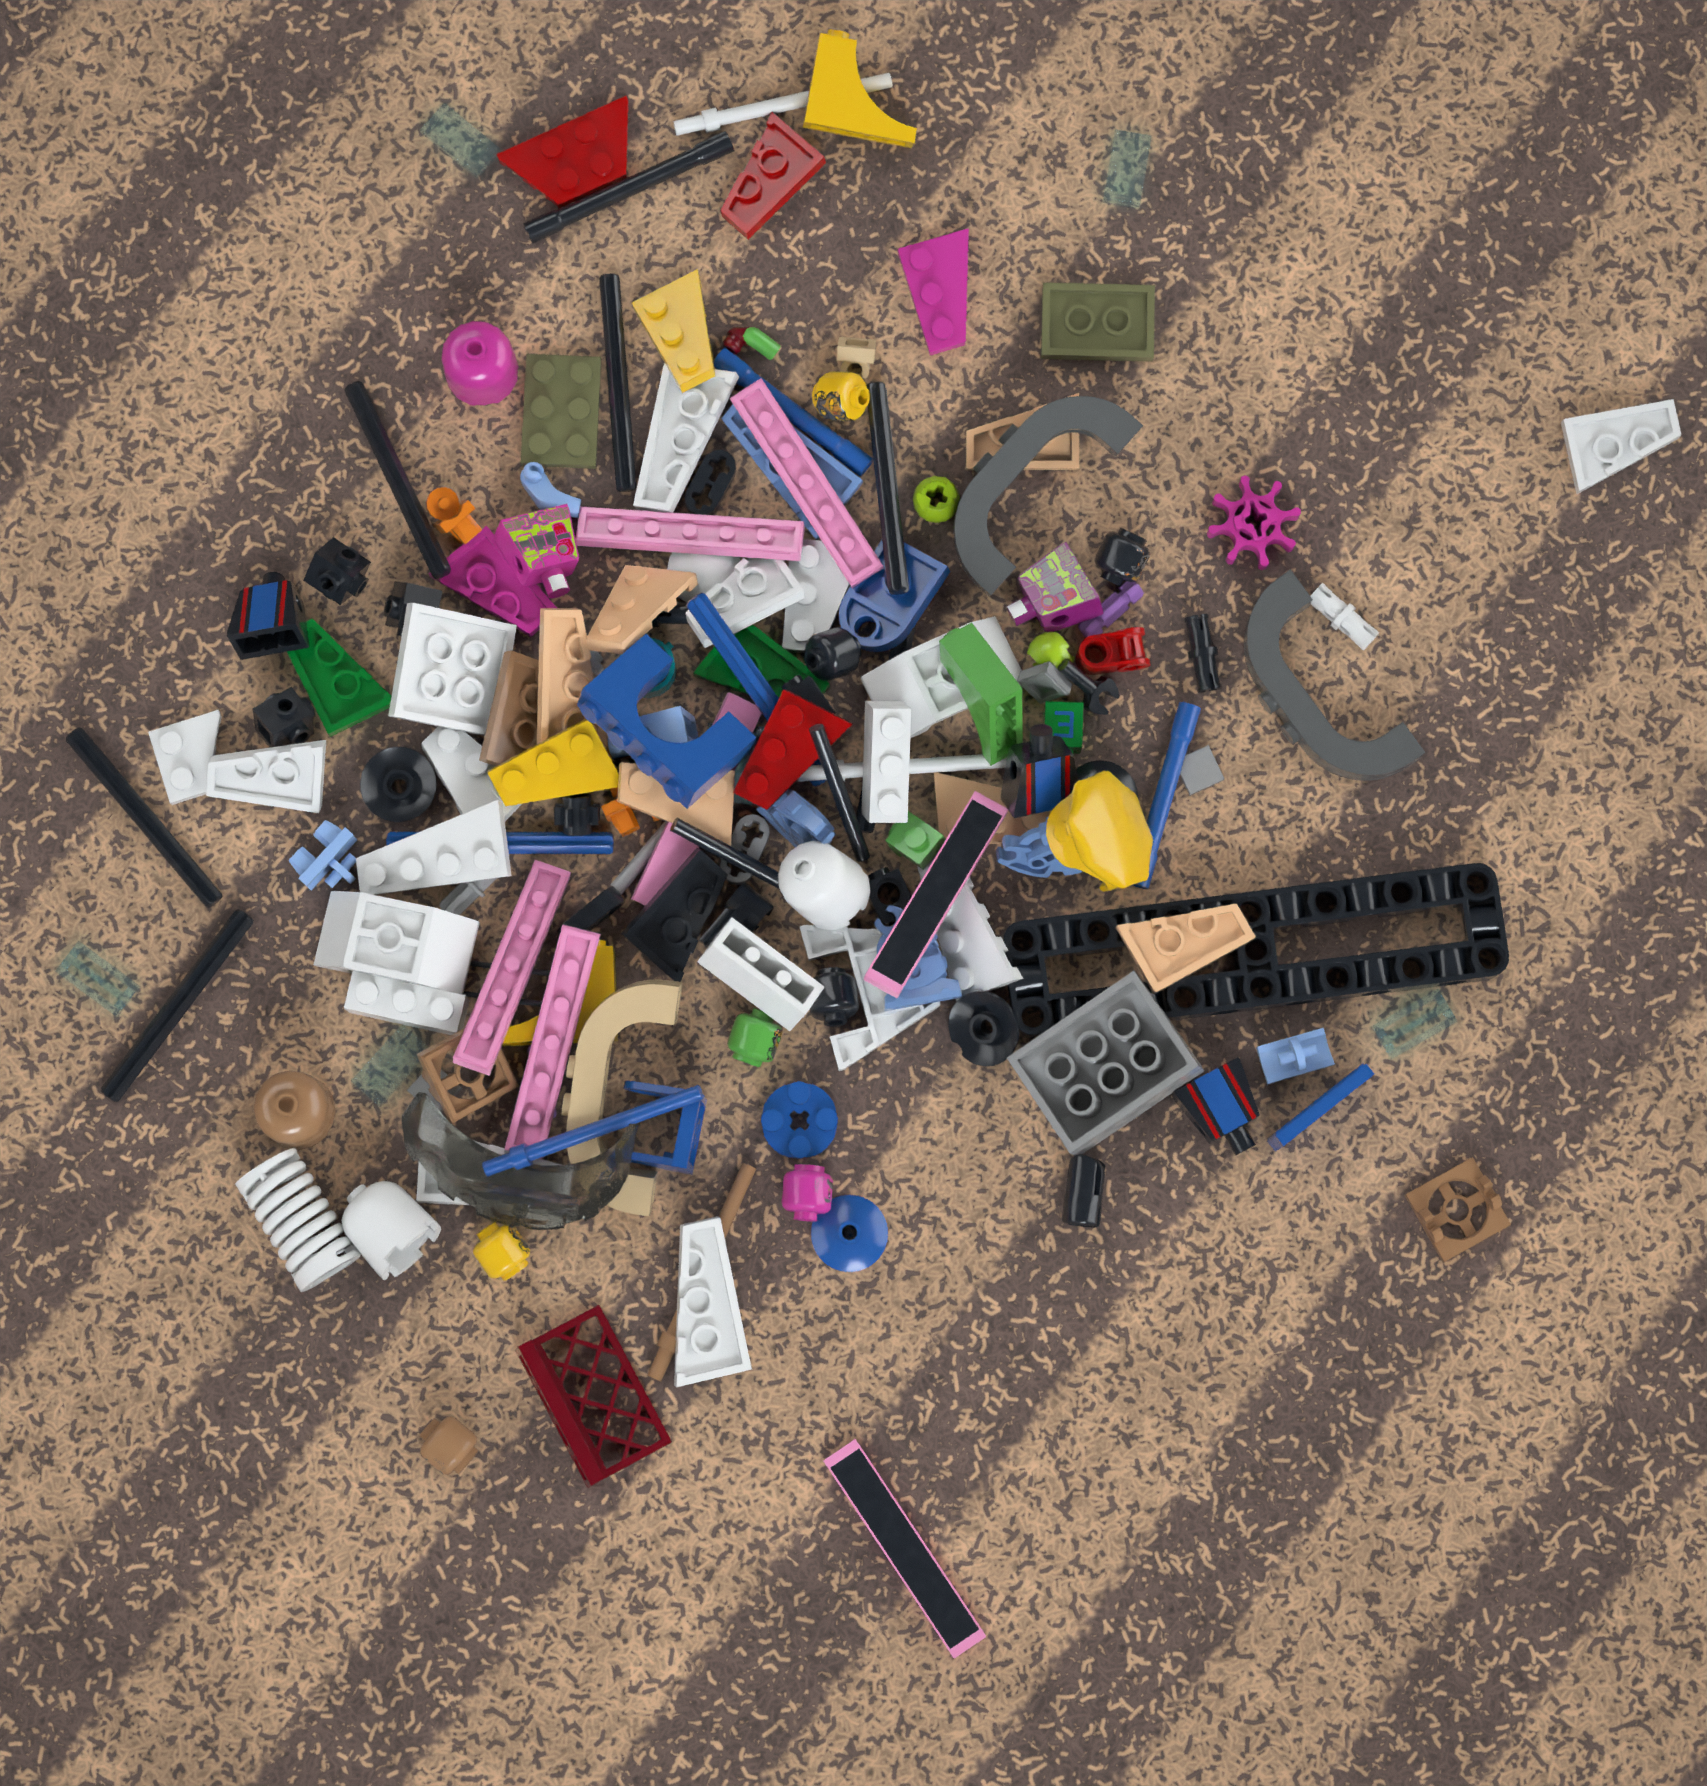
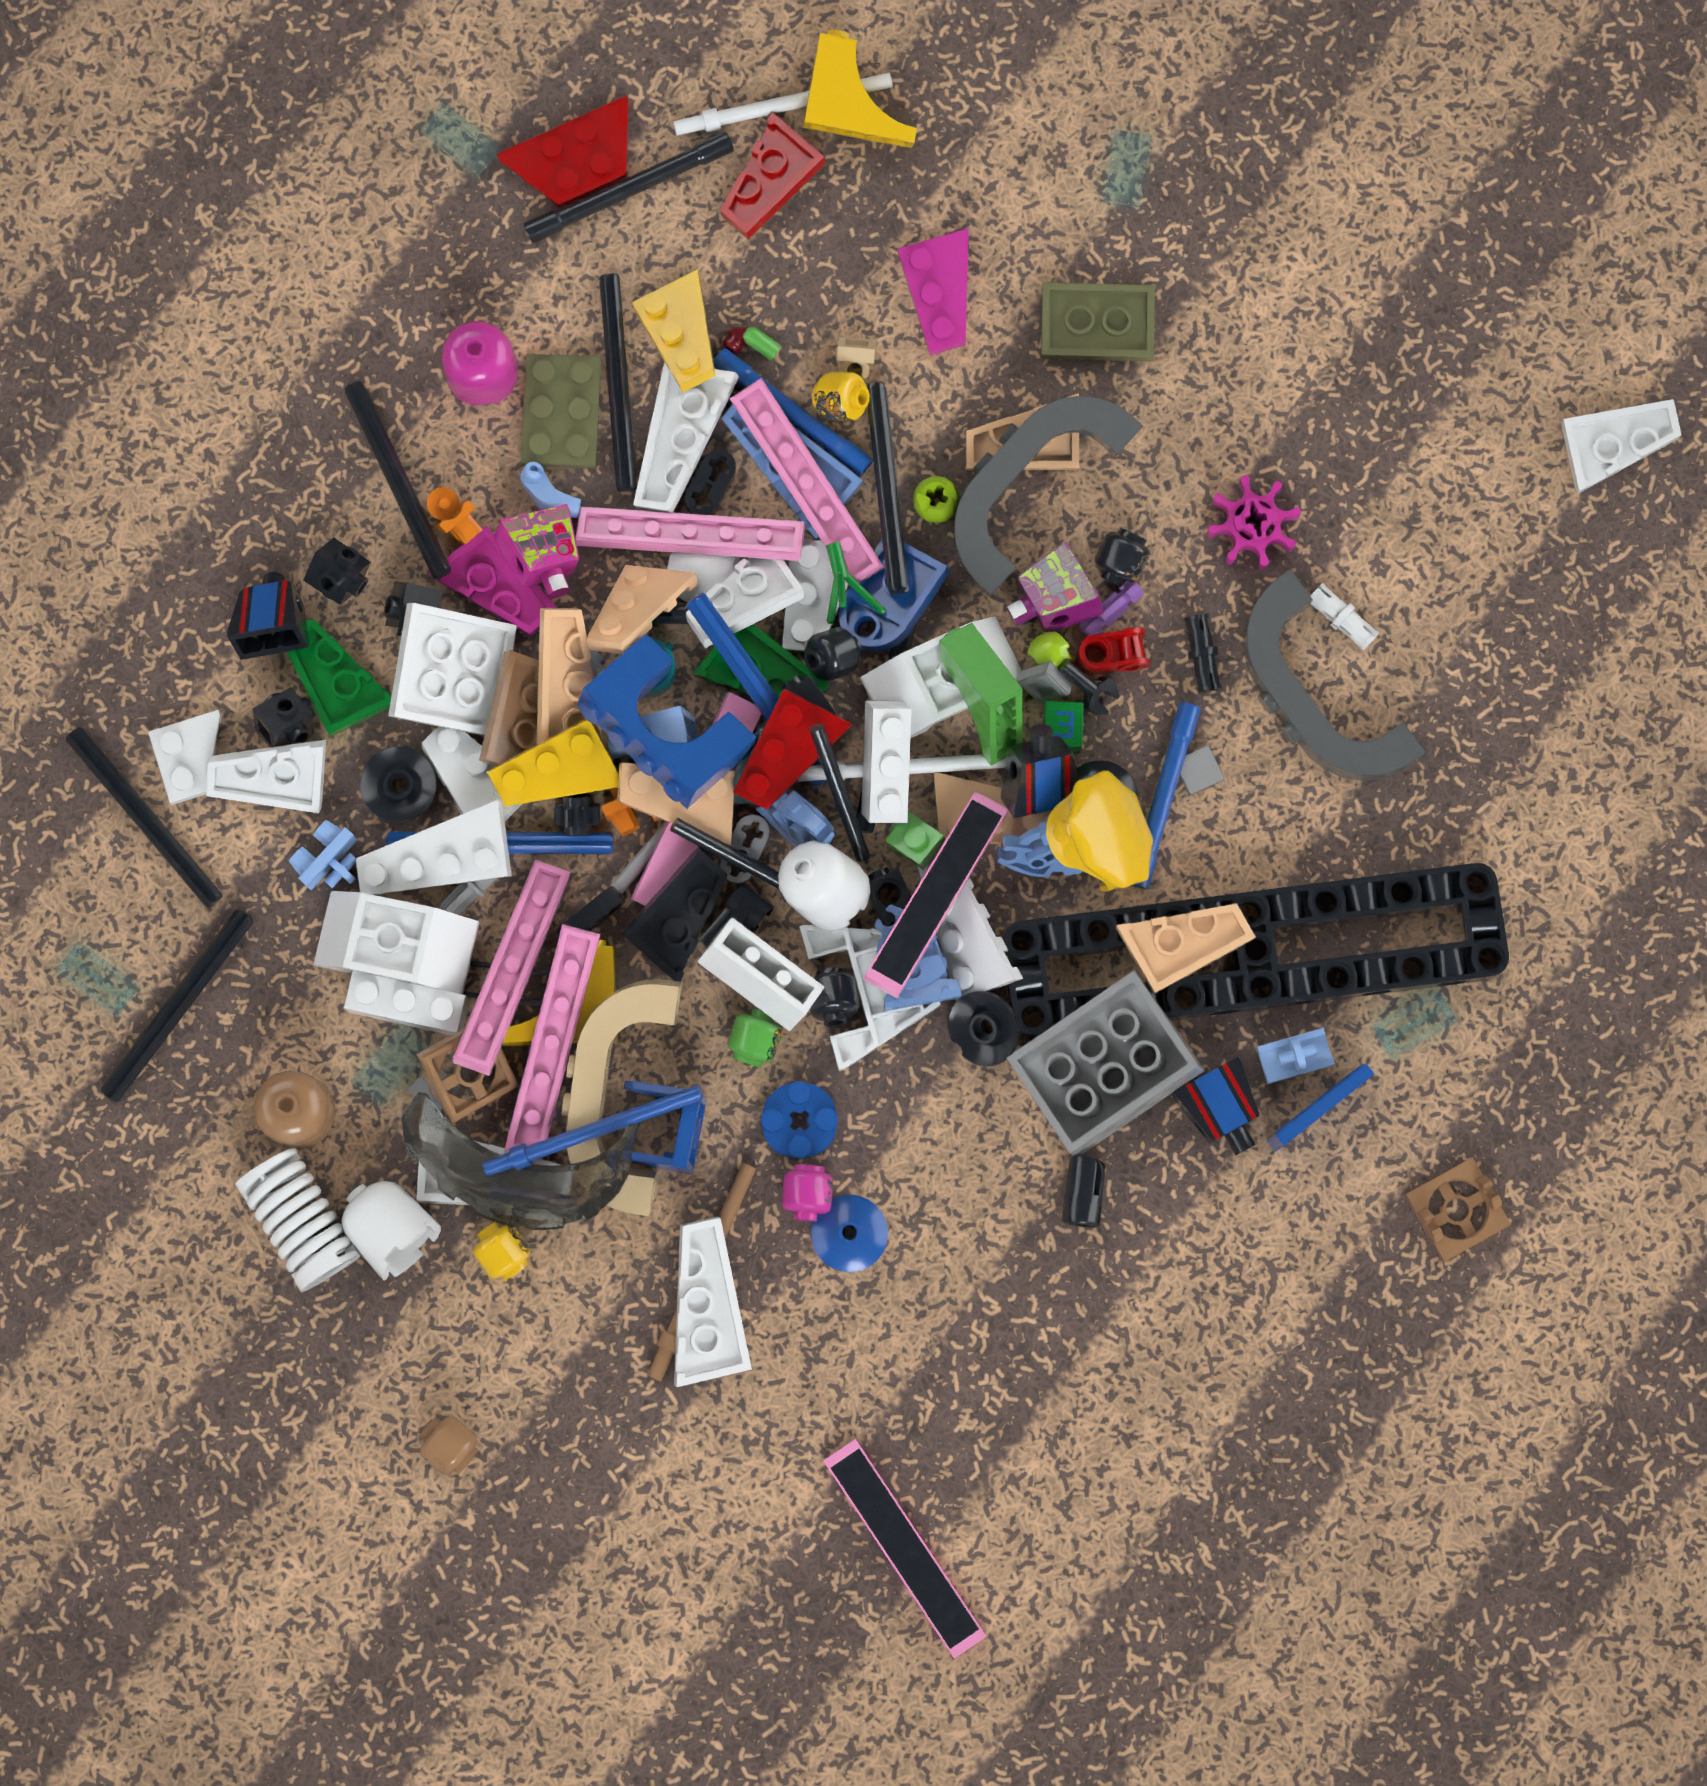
(563, 1413): dark red fence -> none
(841, 575): none -> green plant

